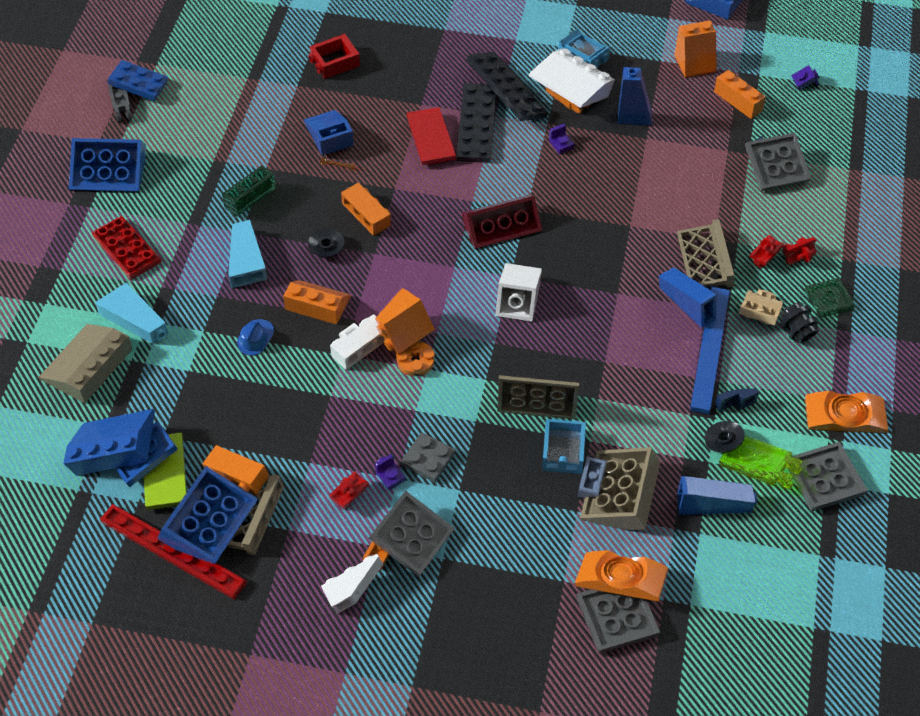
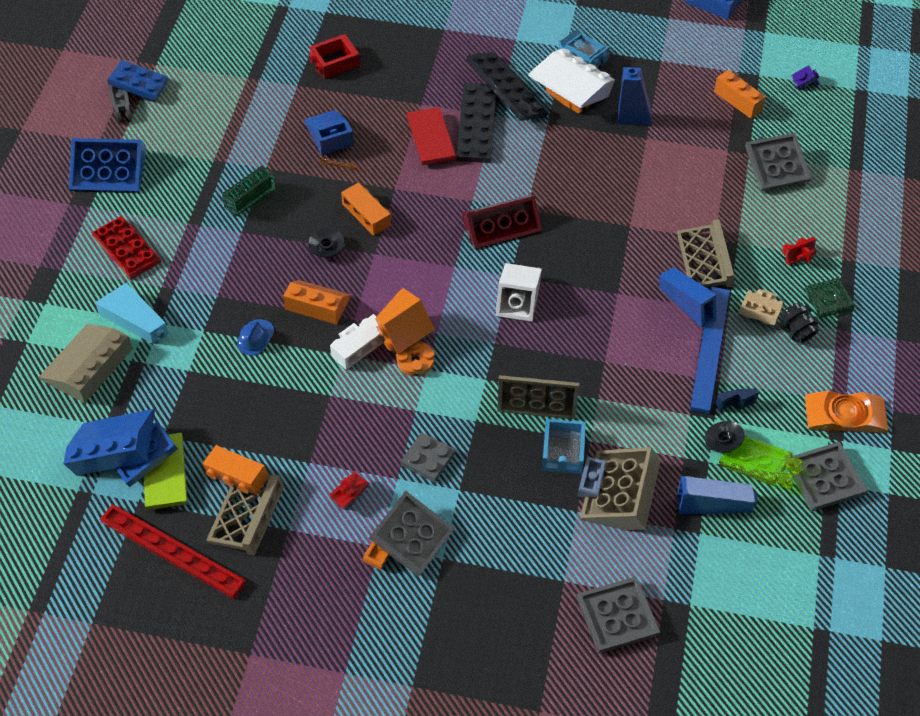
(207, 517): blue slope -> none
(245, 257): medium azure slope -> none
(348, 587): white slope -> none
(389, 472): dark purple bracket -> none
(560, 140): dark purple bracket -> none
(622, 575): orange slope -> none
(696, 49): orange slope -> none
(766, 251): red hips -> none

